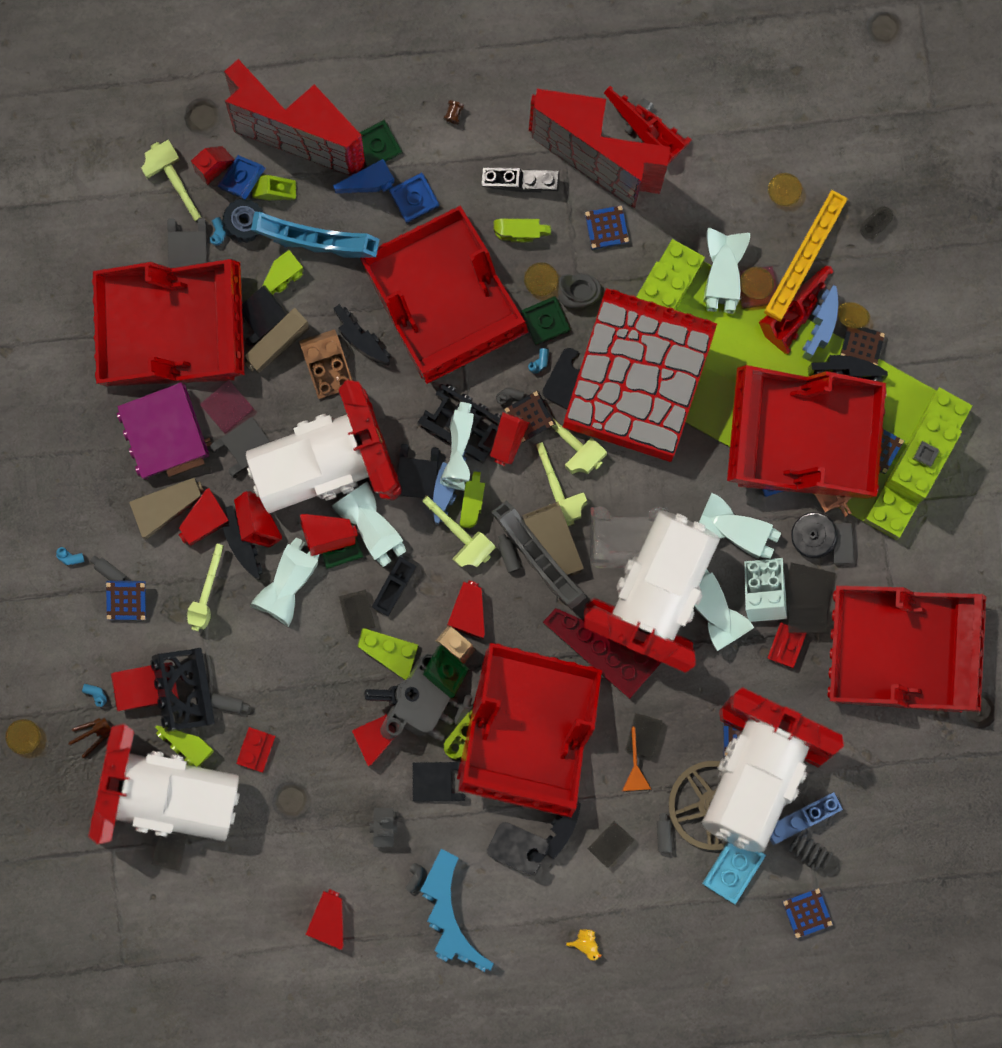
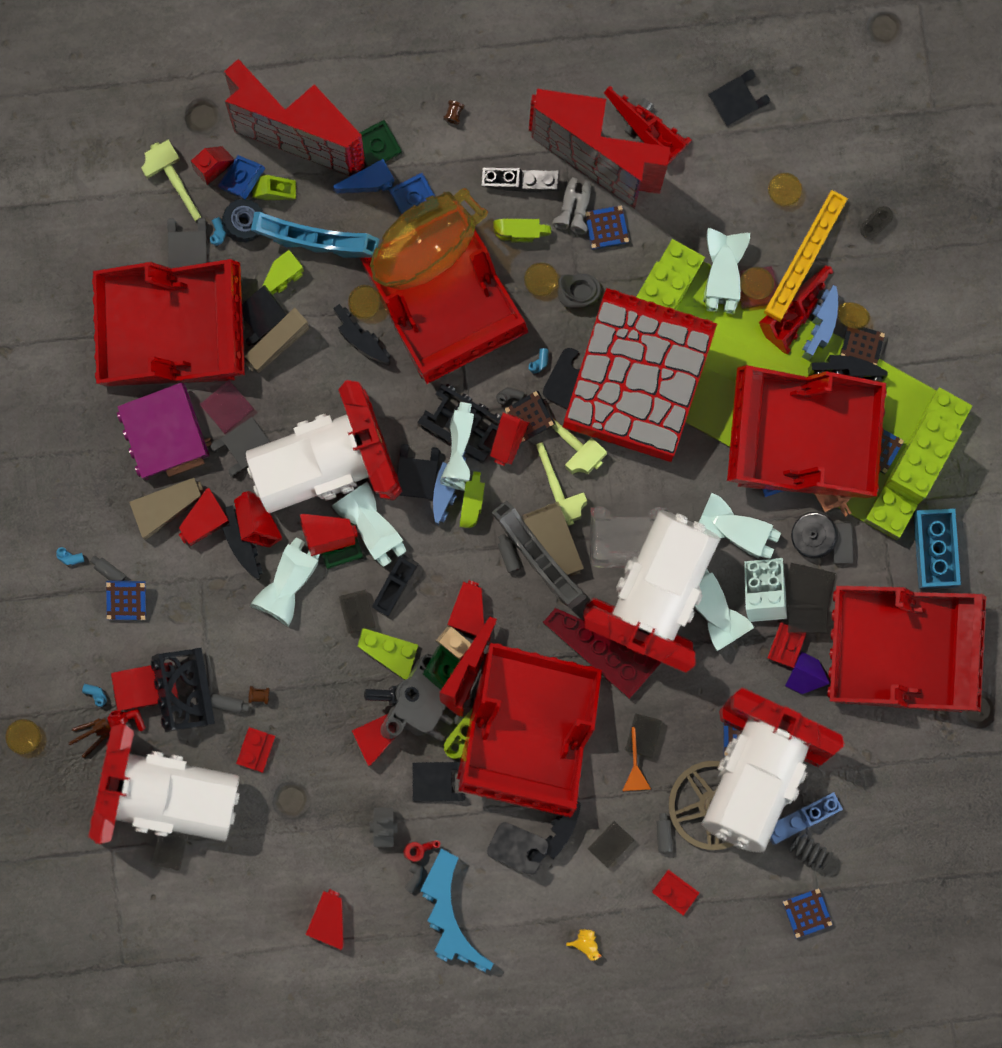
(120, 717): none -> red plate
(191, 746): lime slope -> none
(199, 613): yellowish green piece -> none
(258, 695): none -> reddish brown bush
(325, 363): medium nougat slope -> none
(364, 301): none -> clear yellow piece
(419, 849): none -> red plate
(426, 240): none -> clear yellow windscreen
(460, 682): none -> red wedge
(476, 547): yellowish green piece -> none
(545, 320): dark green tile -> none
(562, 221): none -> light grey piece
(675, 892): none -> red plate
(733, 872): medium azure tile -> none
(735, 100): none -> black flag
(806, 675): none -> dark purple slope
(926, 454): dark grey tile -> none
(938, 530): none -> dark azure brick

